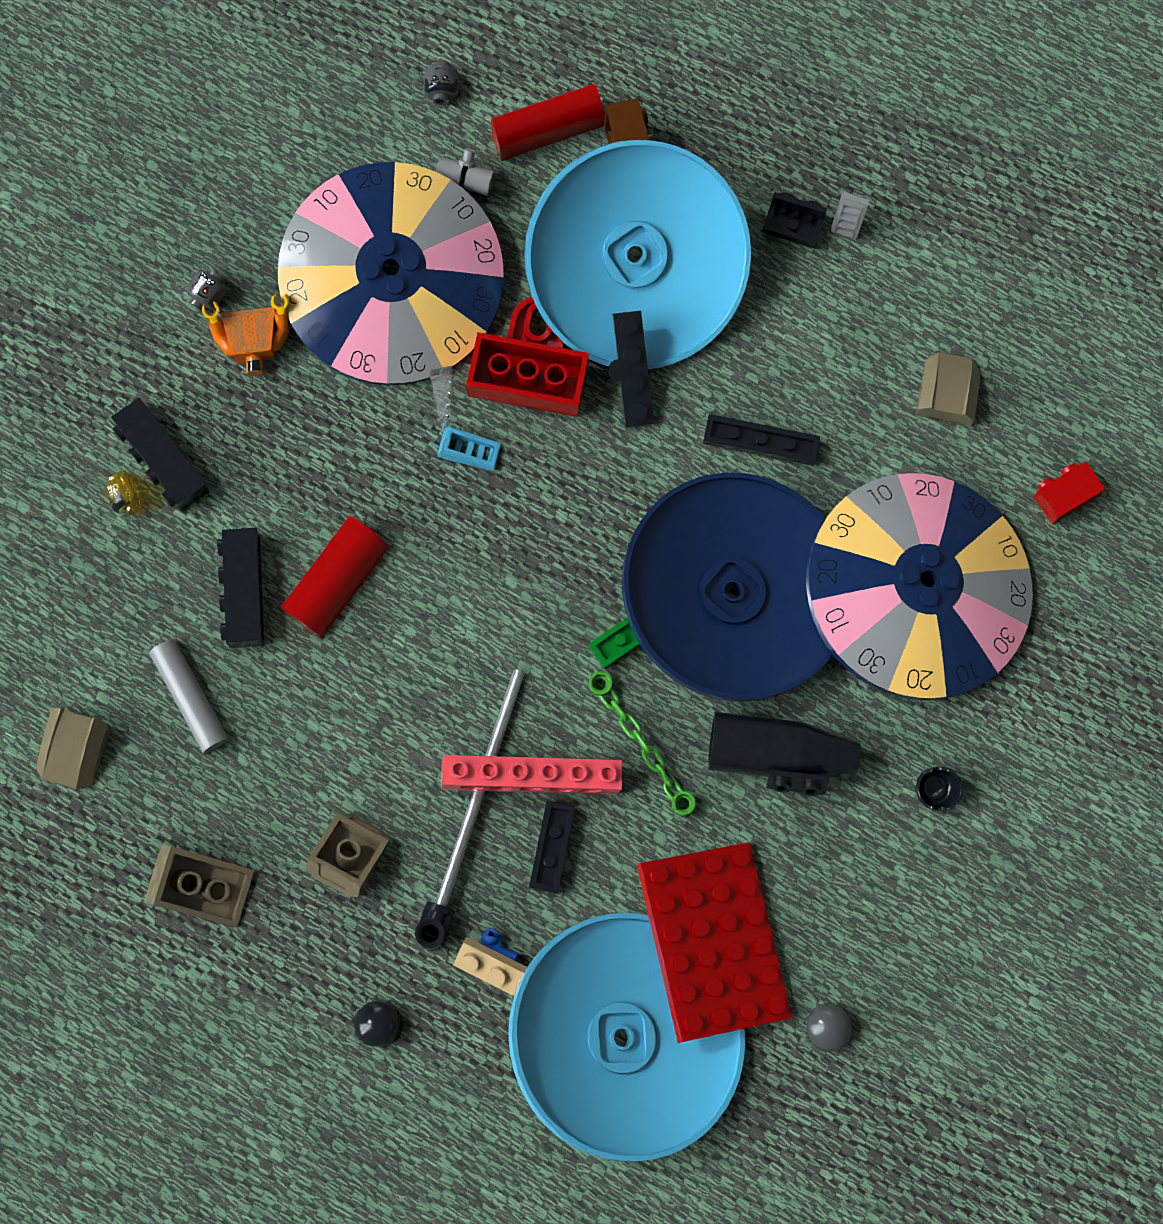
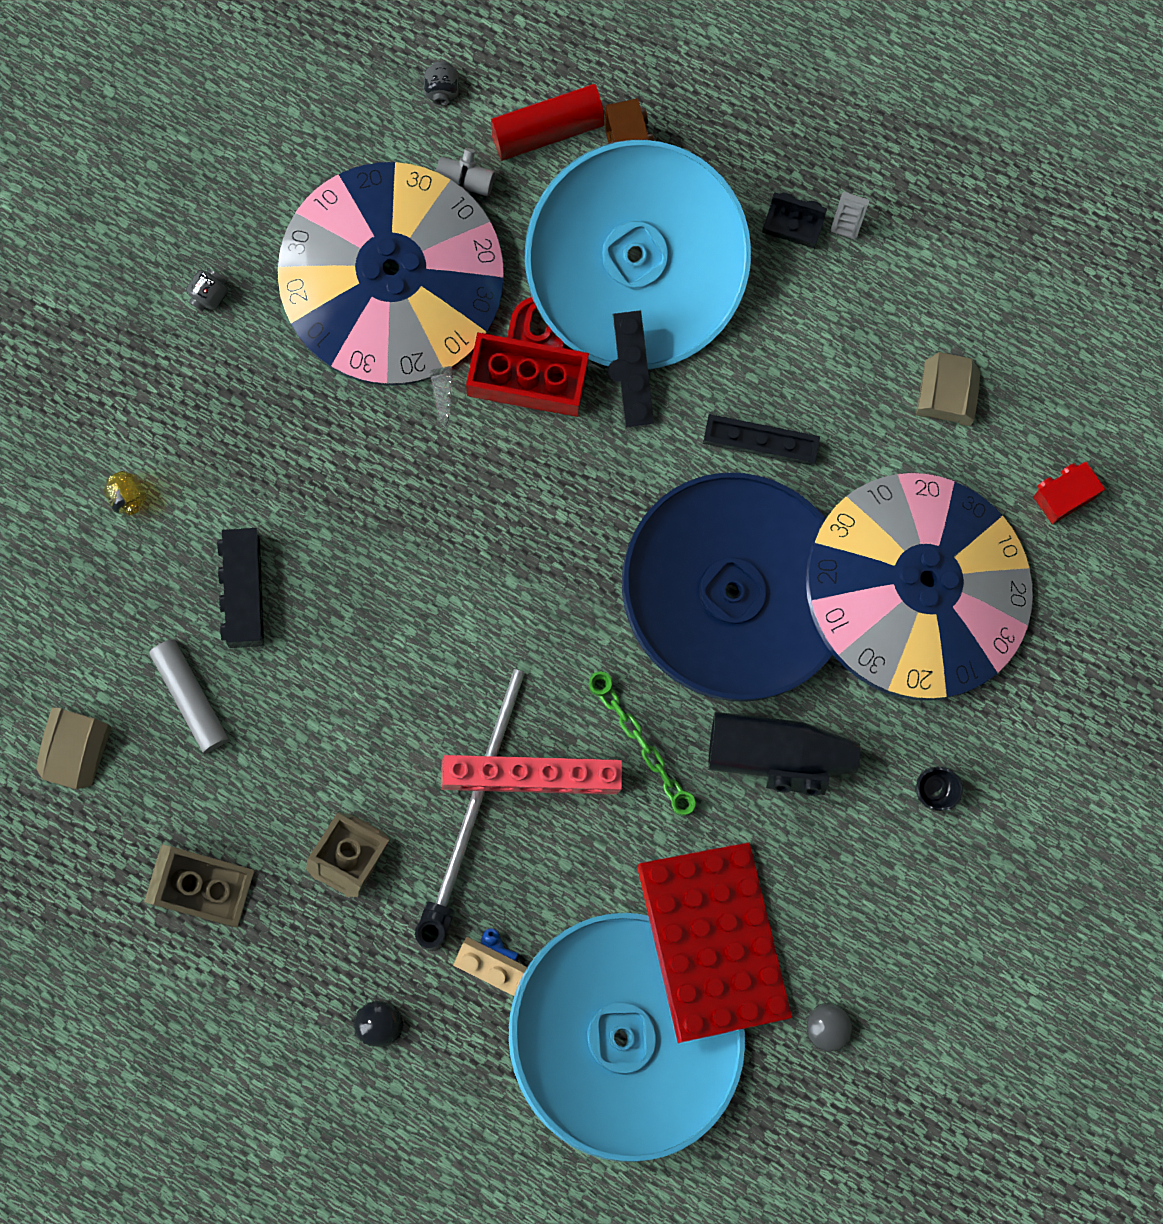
(160, 454): black brick -> none
(251, 334): orange torso -> none
(335, 576): red brick -> none
(456, 456): medium azure slope -> none
(552, 847): black plate -> none
(614, 644): green plate -> none

